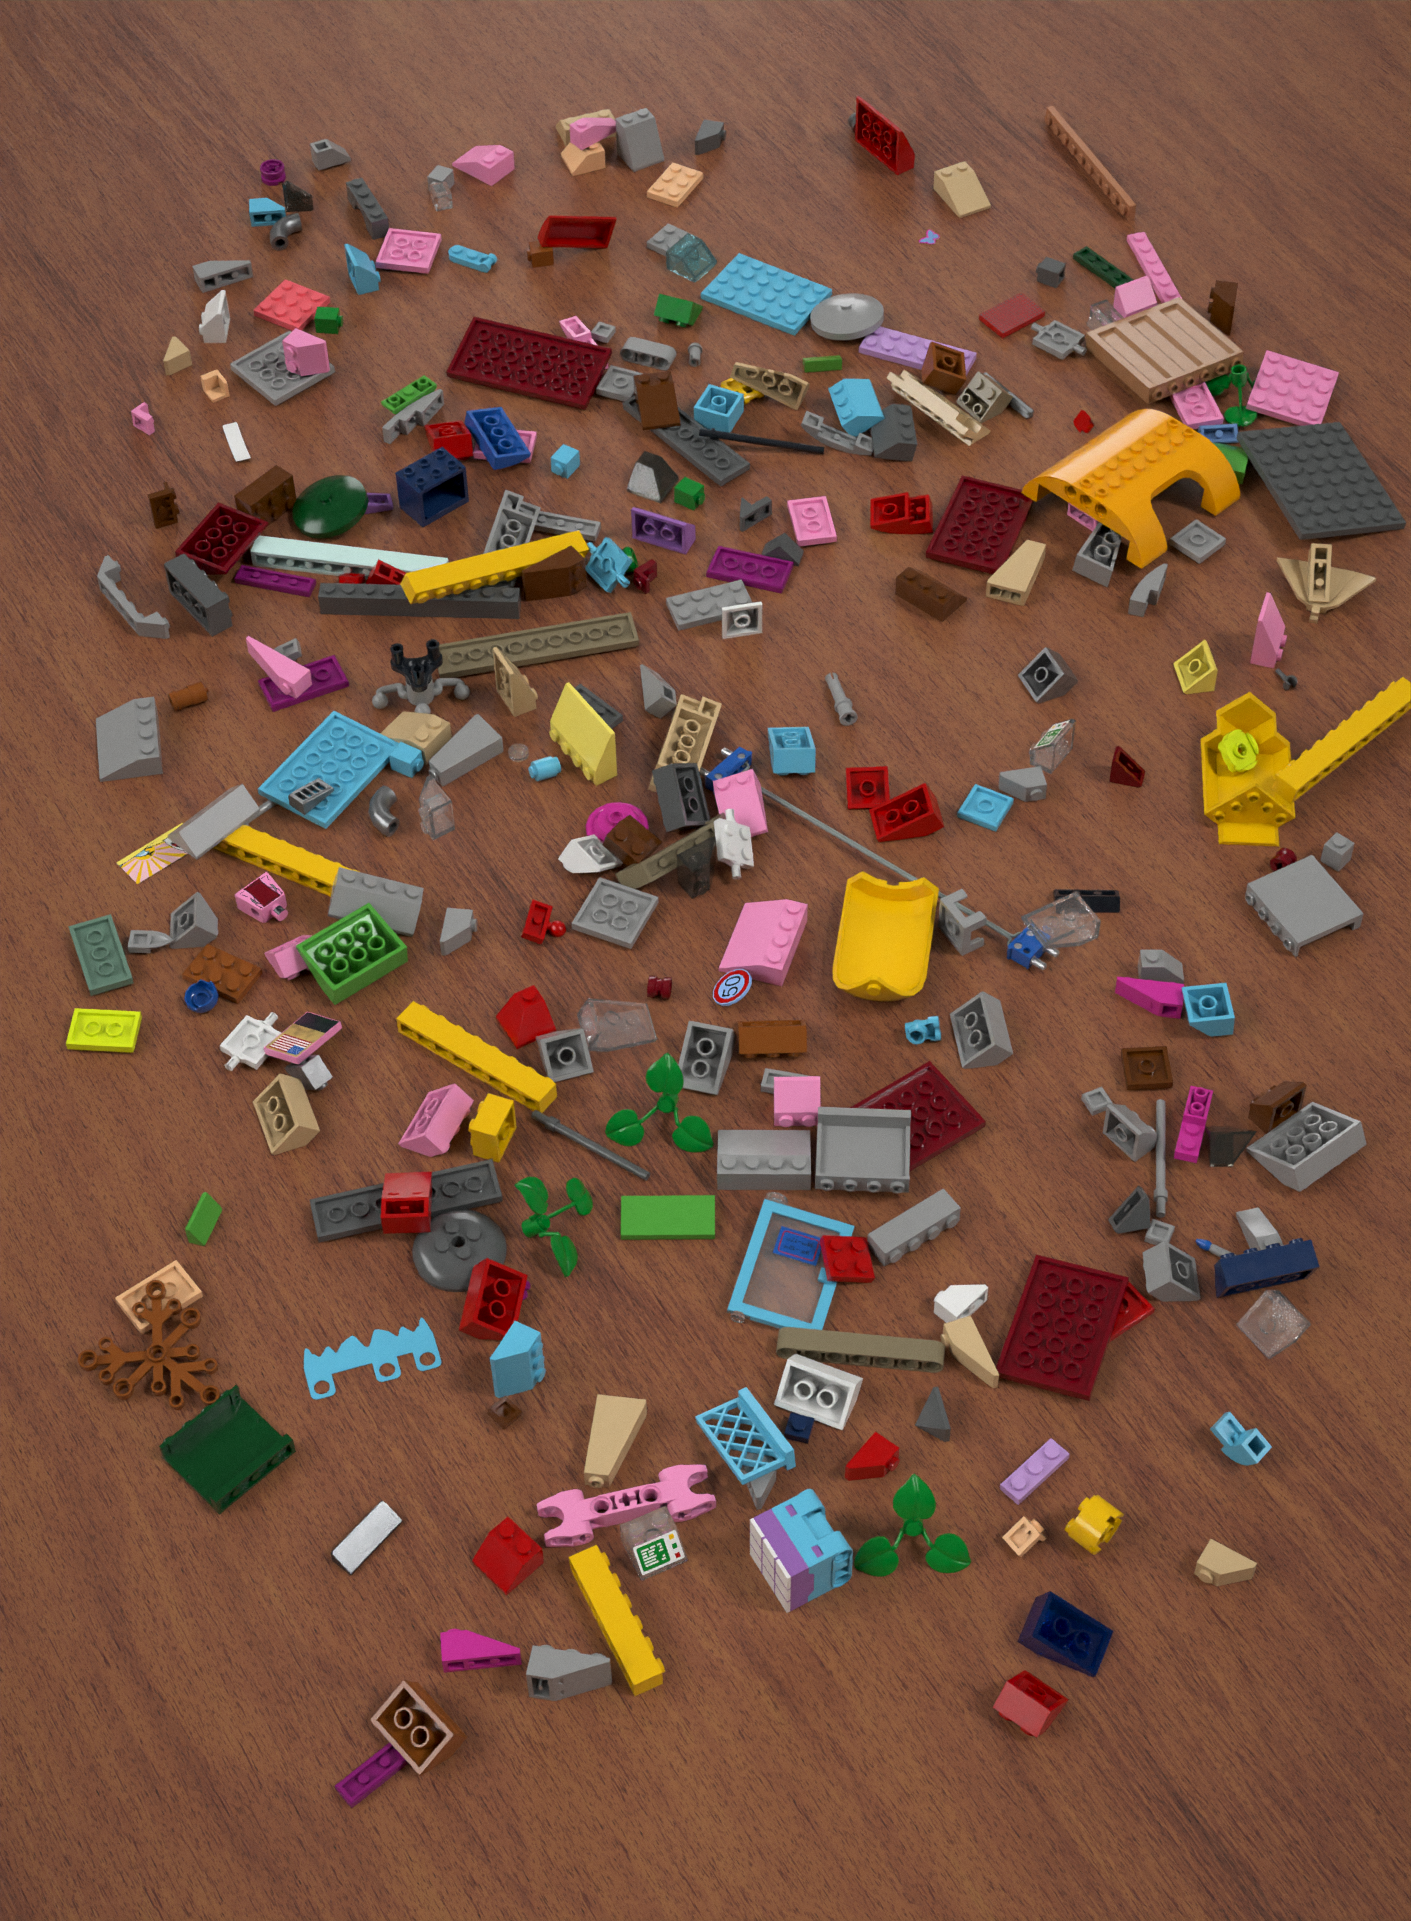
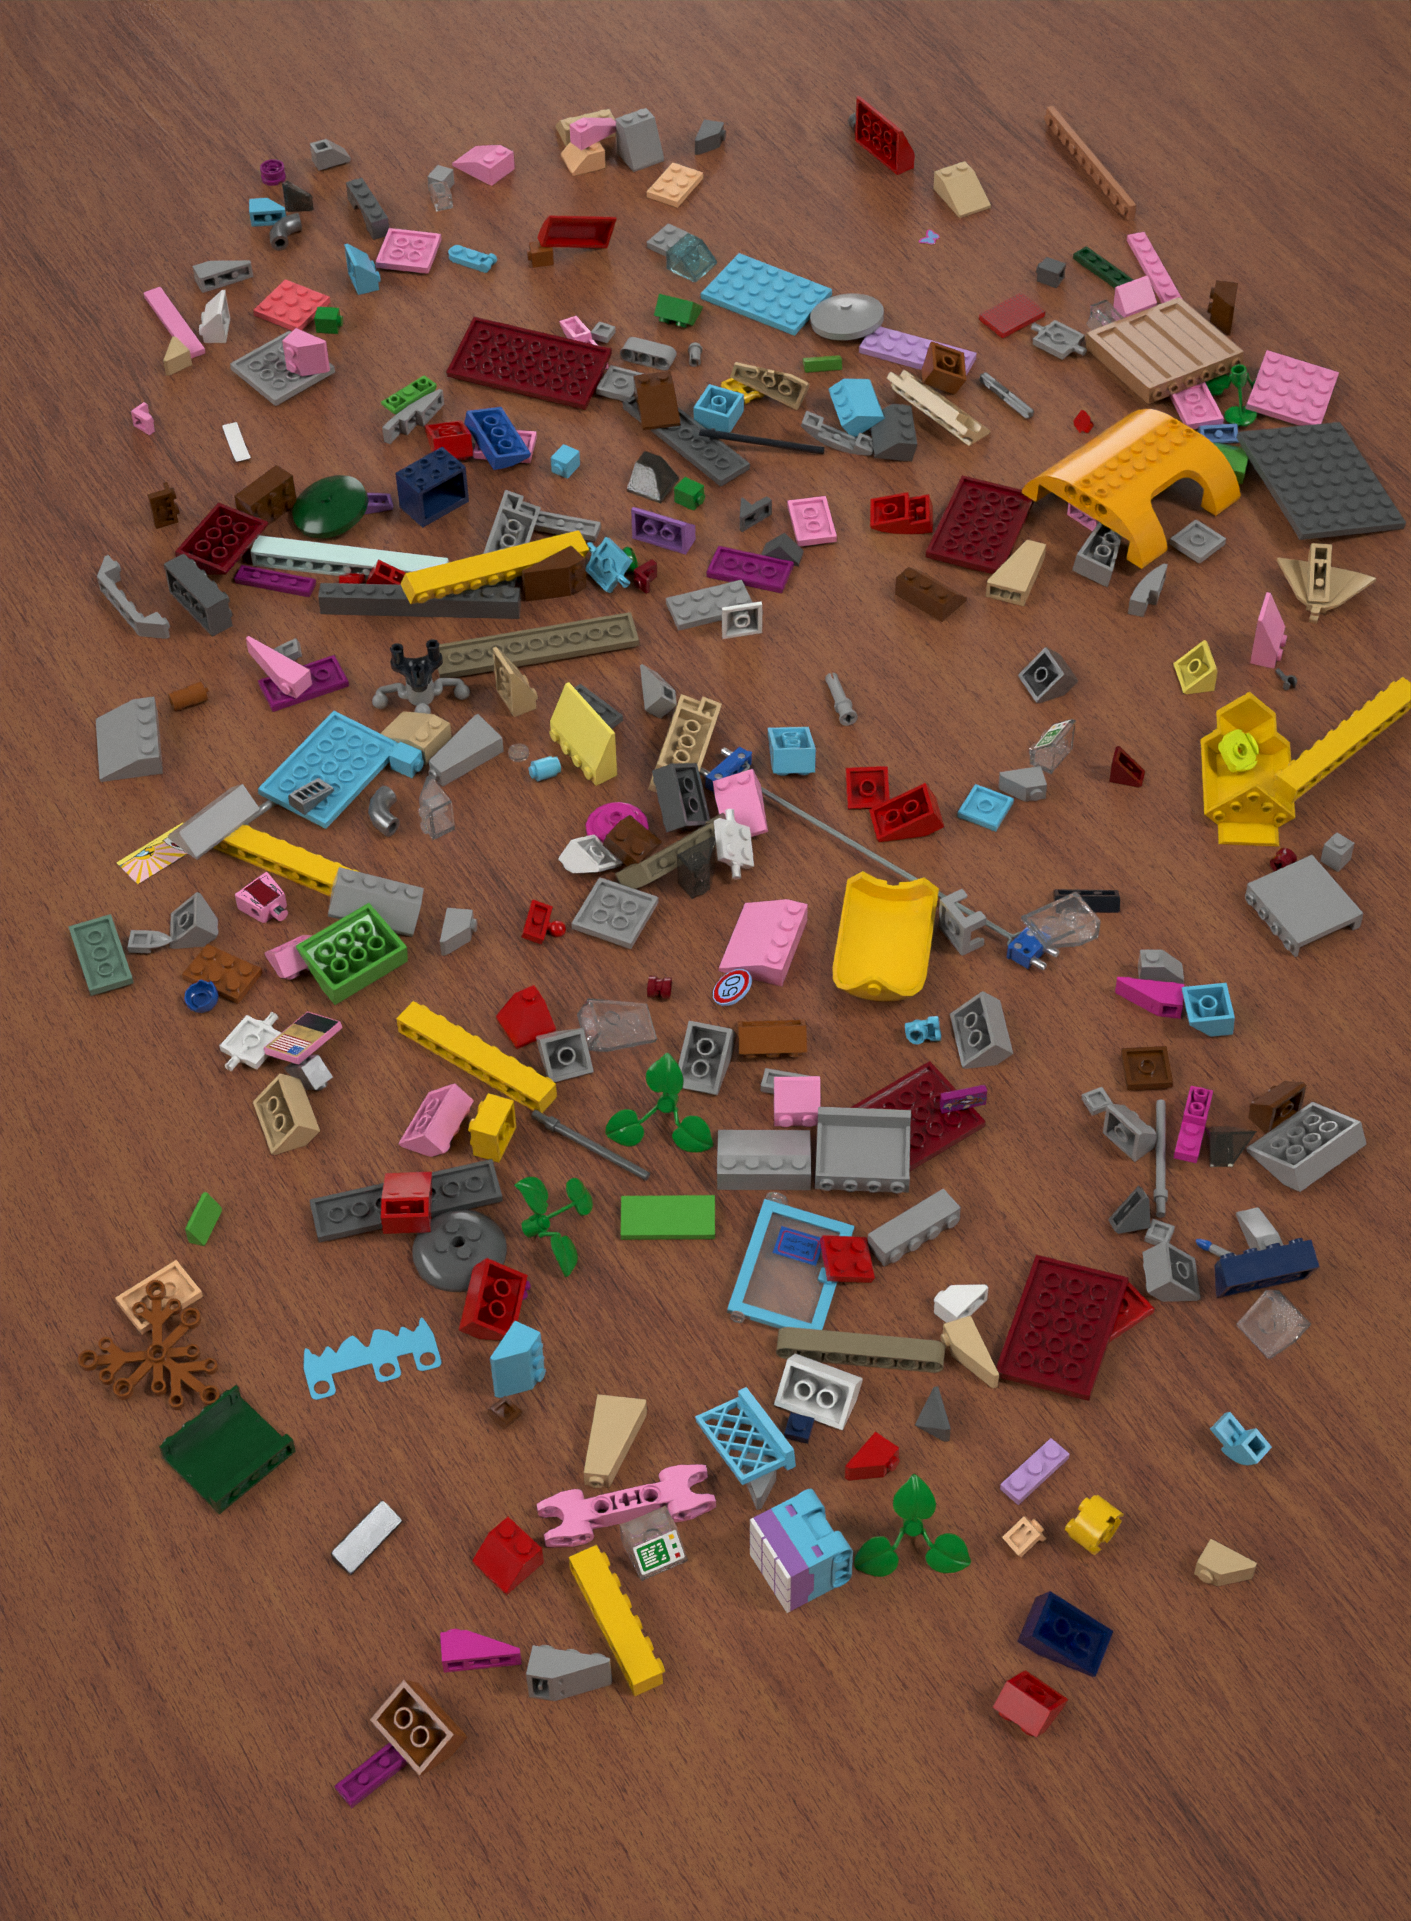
(104, 1030): neon yellow plate -> none
(173, 320): none -> bright pink tile
(215, 385): light nougat panel -> none
(963, 1098): none -> magenta tile
(984, 398): dark tan slope -> none

